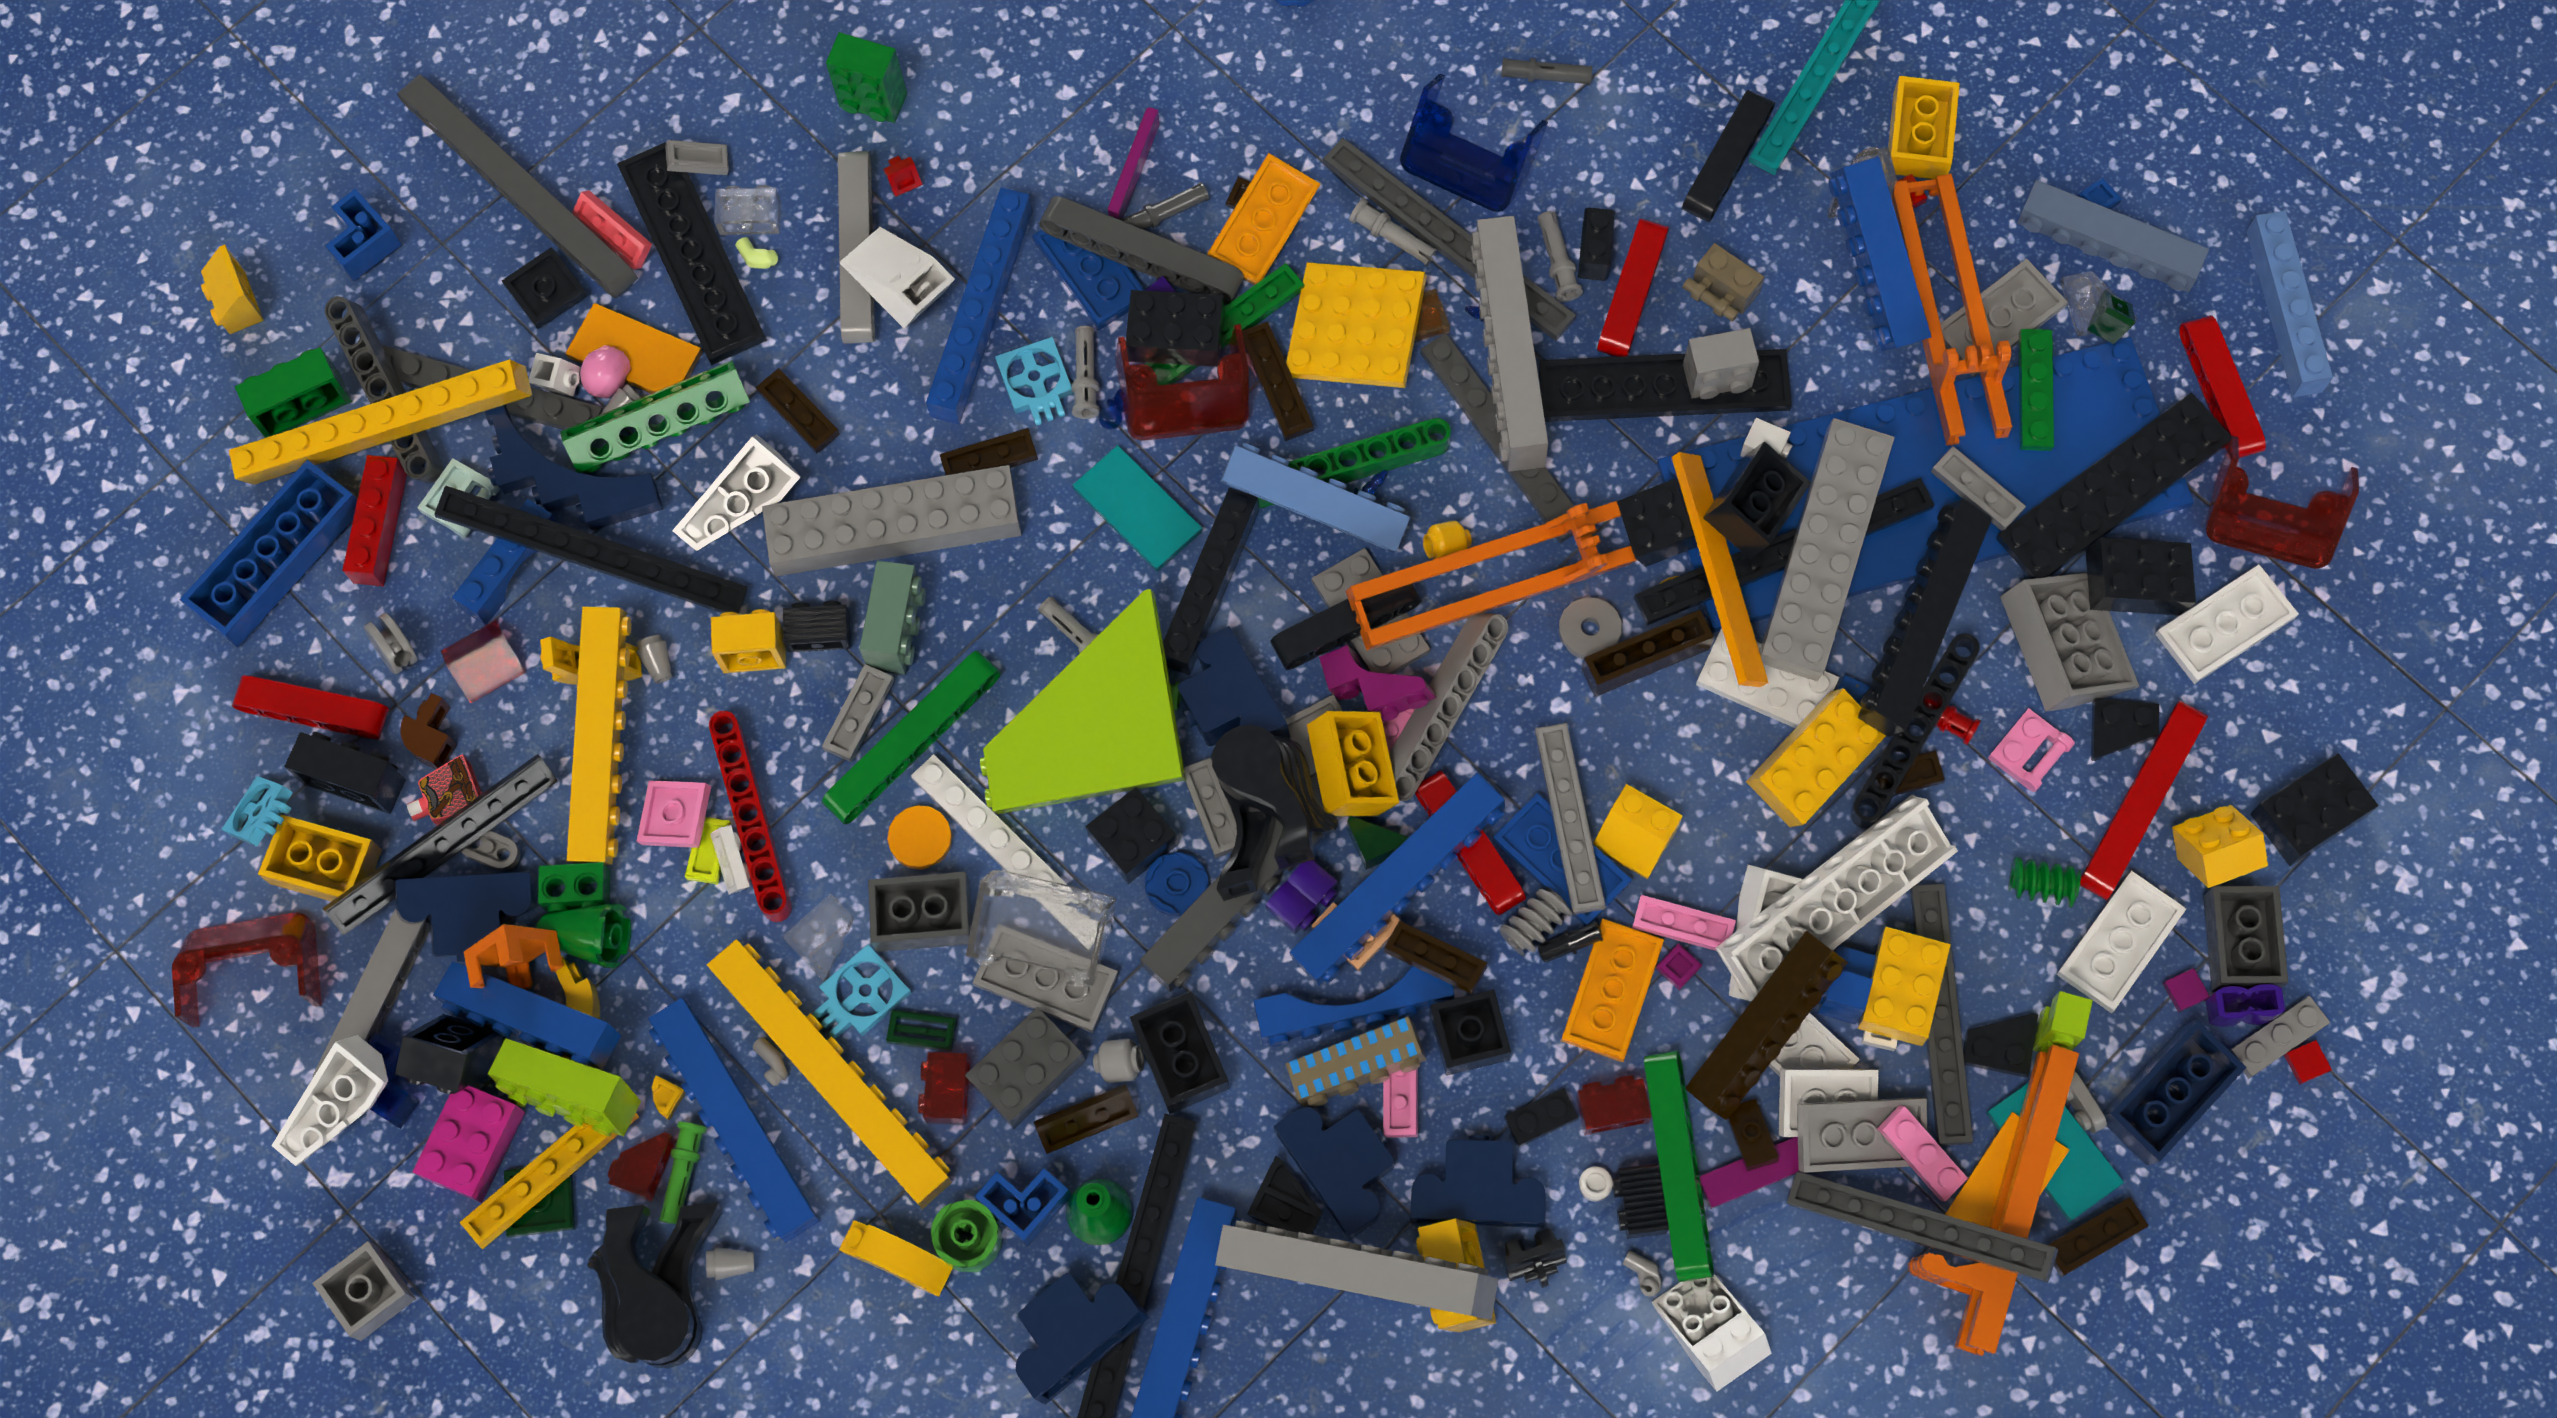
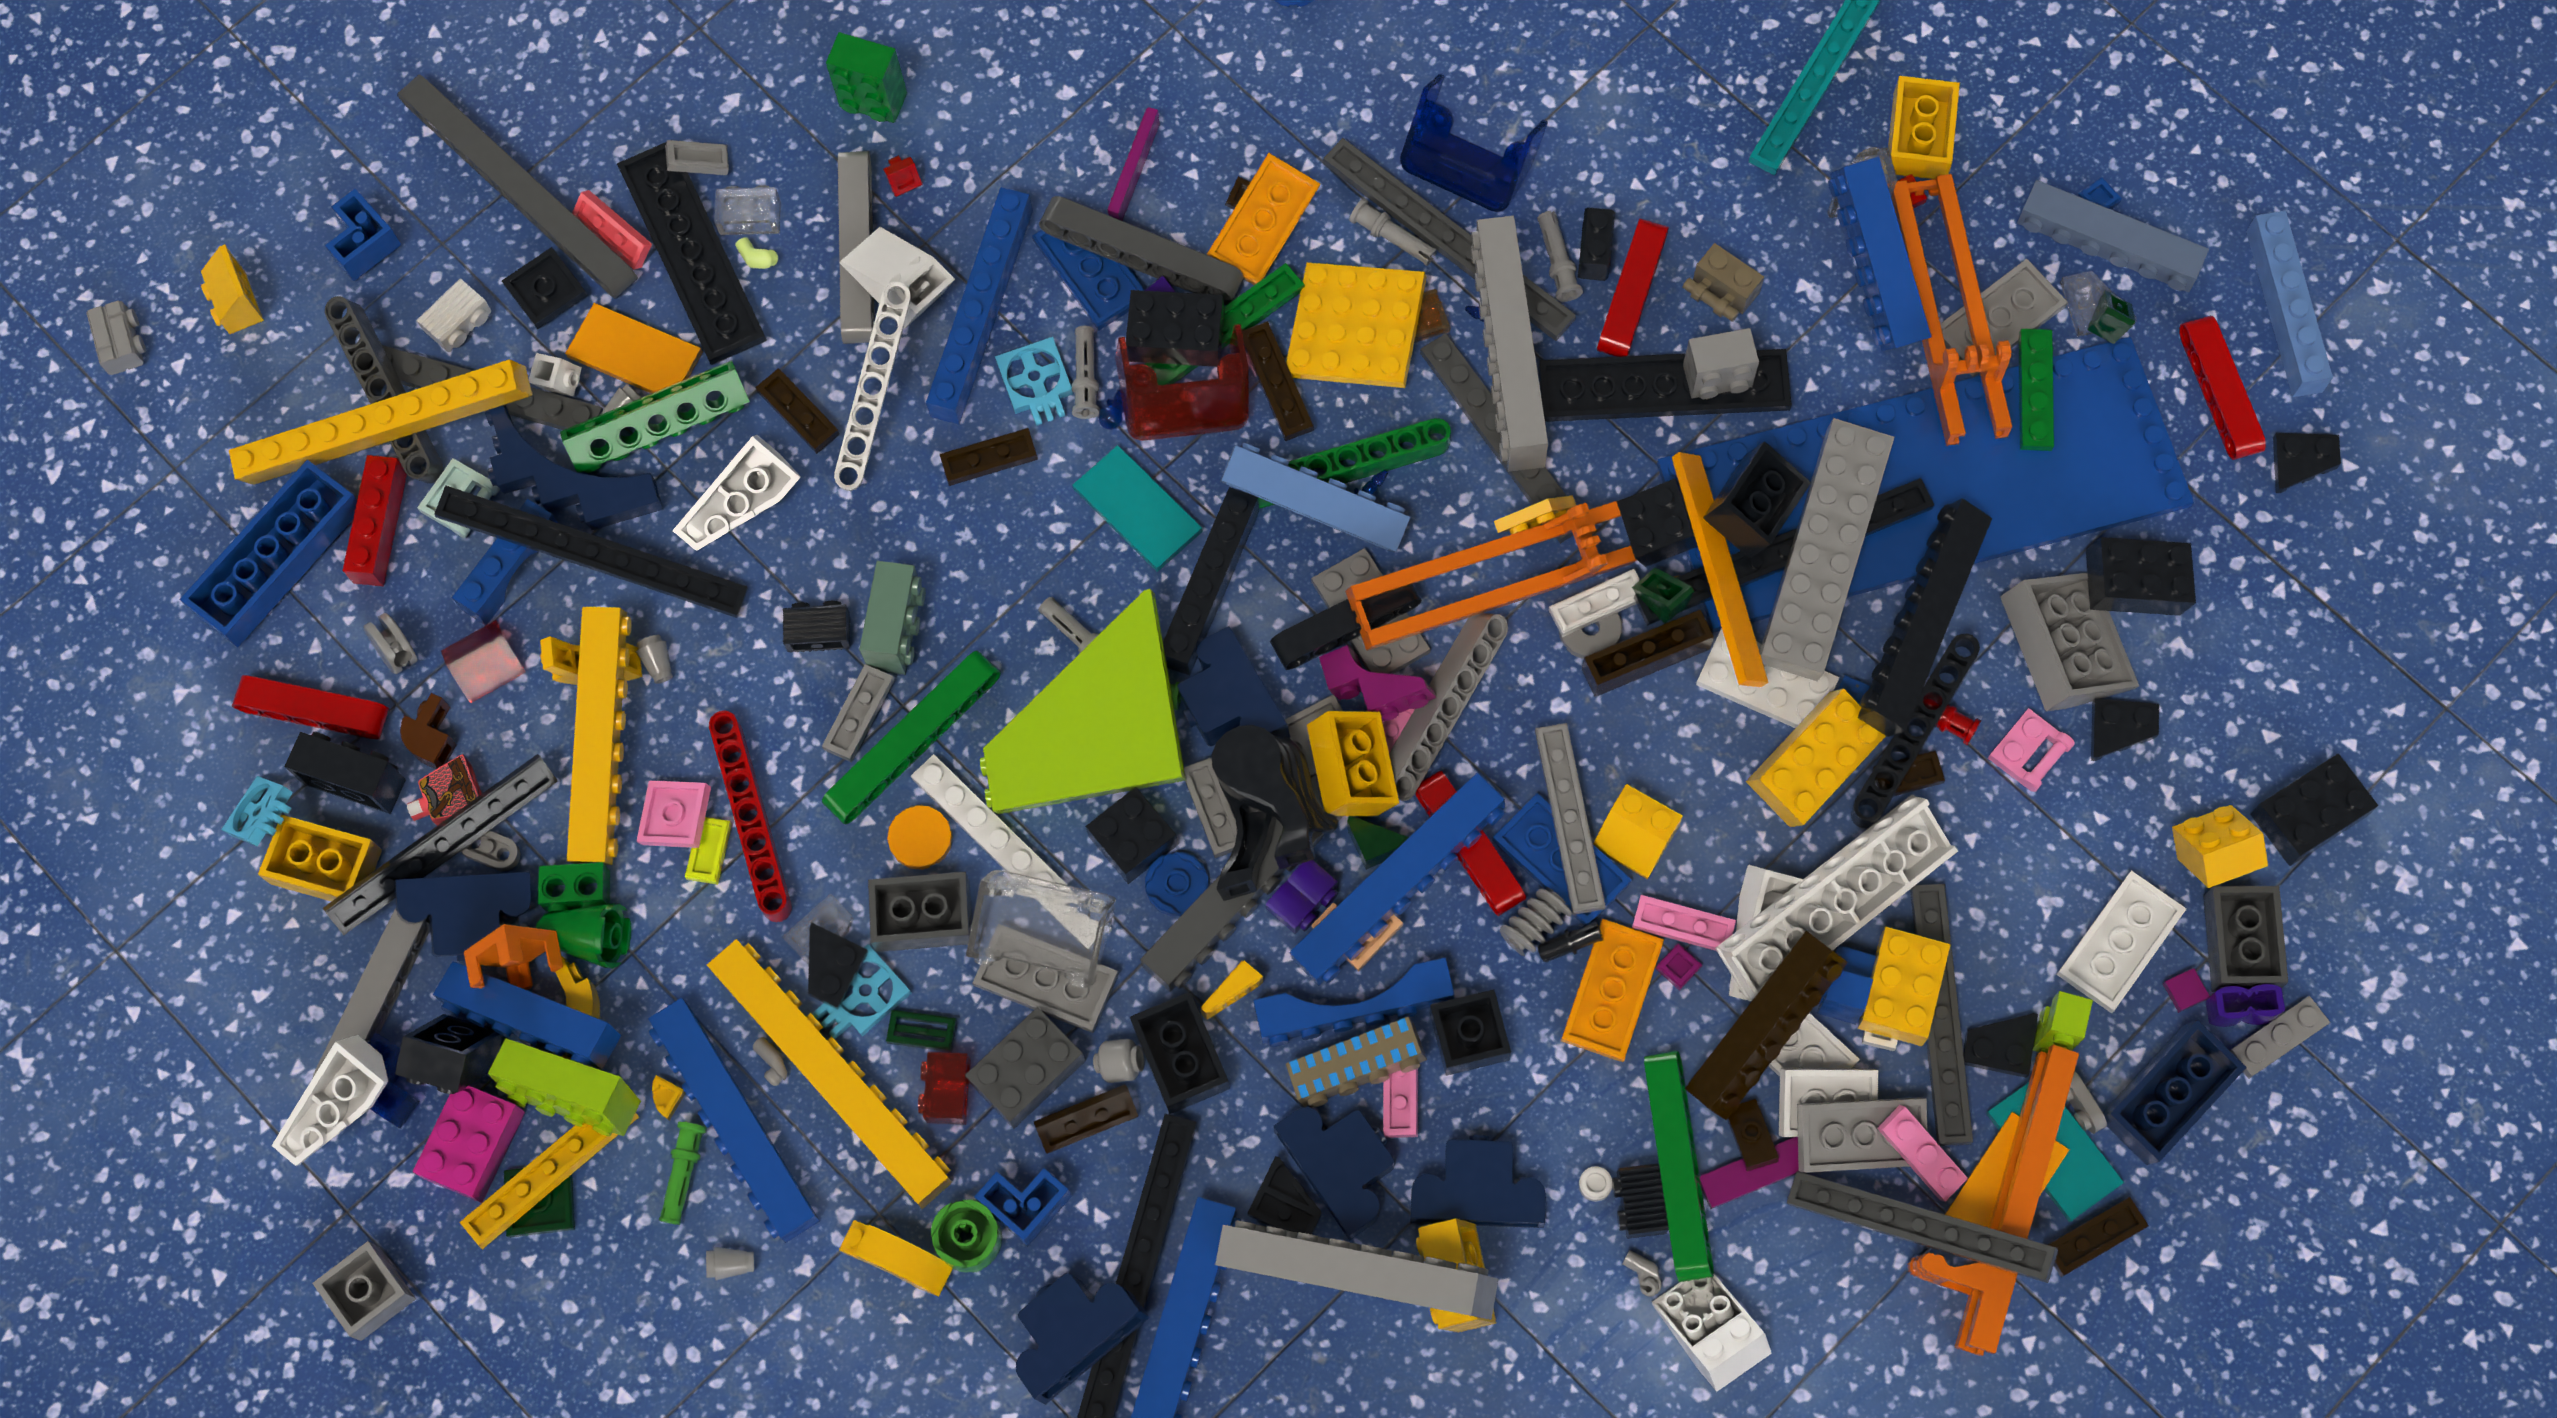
(116, 337): none -> light grey brick
(286, 937): clear red windscreen -> none
(293, 393): green brick -> none
(454, 316): none -> white brick
(604, 371): bright pink hair -> none
(642, 1166): clear red slope -> none
(647, 1311): black animal -> none
(727, 850): white plate -> none
(748, 641): yellow brick -> none
(832, 965): none -> black wing
(872, 370): none -> white beam
(891, 520): light grey brick -> none
(1100, 1222): green cone -> none
(1171, 206): dark grey pin -> none
(1234, 987): none -> yellow slope
(1435, 957): dark brown plate -> none
(1446, 539): yellow head -> none
(1535, 514): none -> yellow plate
(1537, 1261): black hips -> none
(1541, 1117): black plate -> none
(1546, 71): dark grey pin -> none
(1595, 603): none -> white tile
(1613, 1105): clear red brick -> none
(1663, 594): none -> dark green slope
(1728, 156): black beam -> none
(1771, 434): white brick -> none
(1978, 488): light grey plate -> none
(2044, 881): green piece -> none
(2114, 488): black plate -> none
(2143, 800): red beam -> none
(2226, 624): white plate -> none
(2275, 527): clear red windscreen -> none
(2303, 457): none -> black wing
(2307, 1062): red tile -> none

